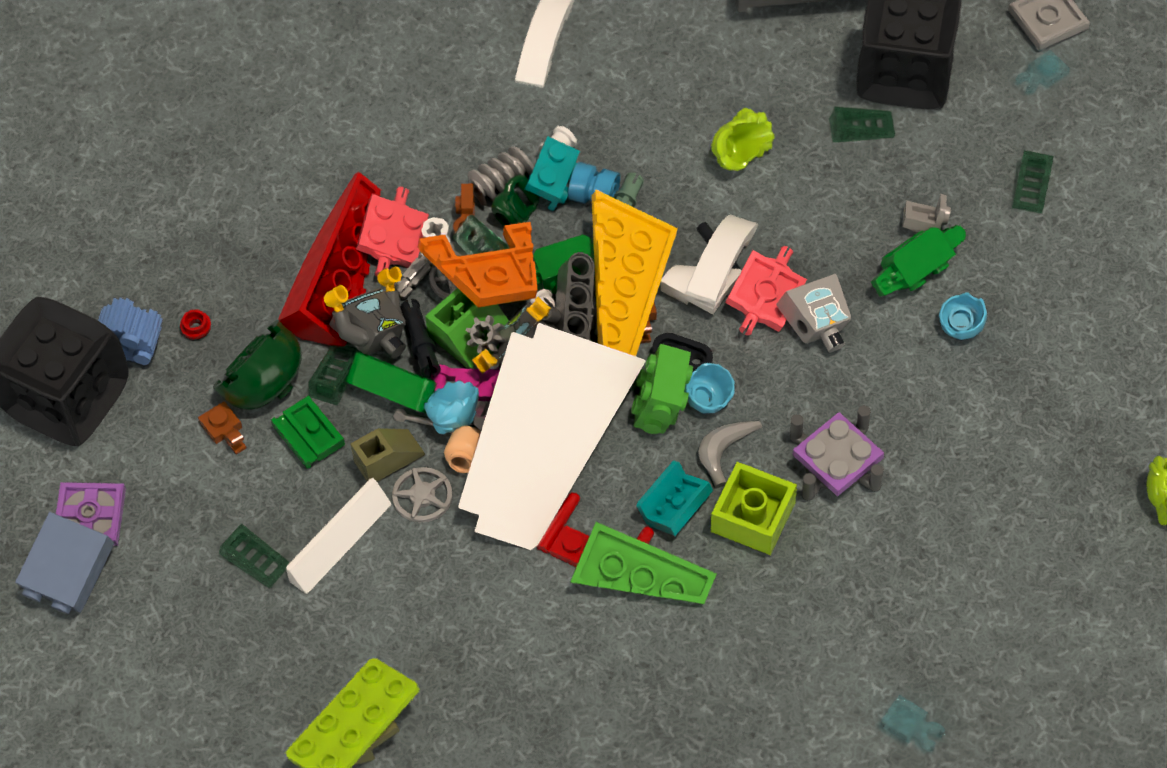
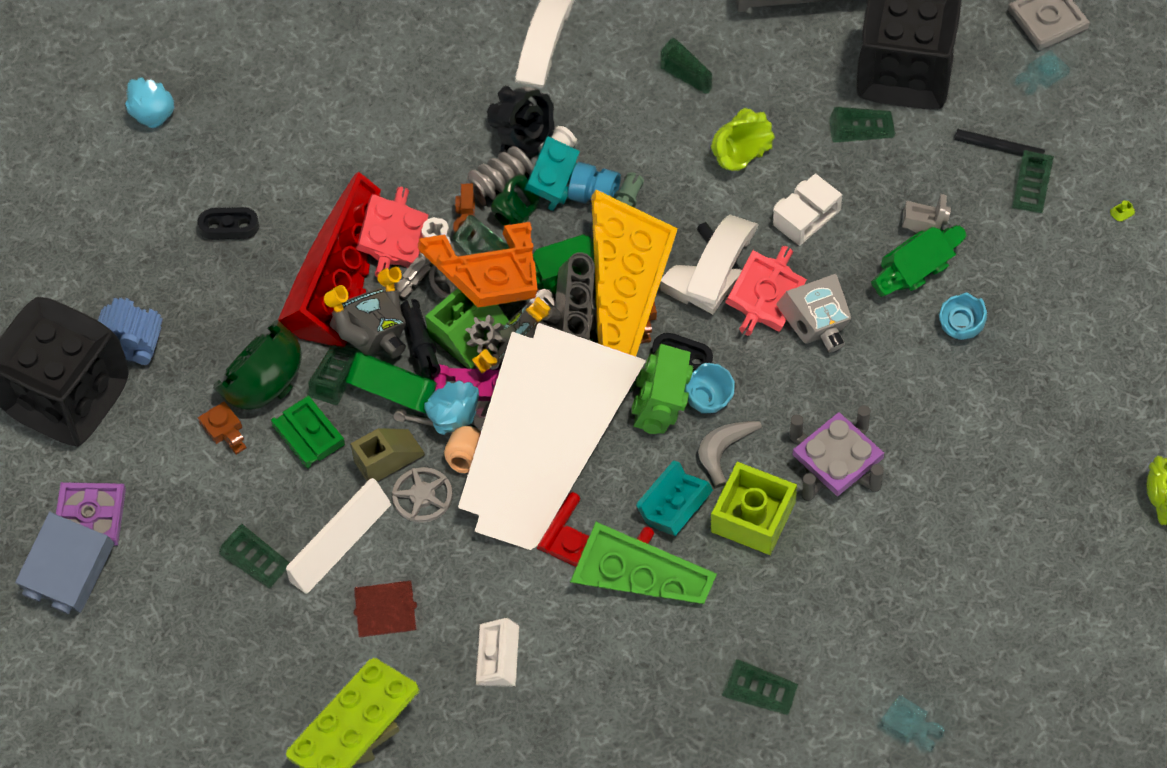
(148, 102): none -> medium azure hair
(192, 317): red plate -> none
(229, 221): none -> black plate
(385, 609): none -> clear red piece
(497, 653): none -> white slope
(520, 119): none -> black piece
(685, 66): none -> clear green slope
(756, 698): none -> clear green slope
(806, 209): none -> white piece
(994, 143): none -> black bar
(1122, 211): none -> lime rock

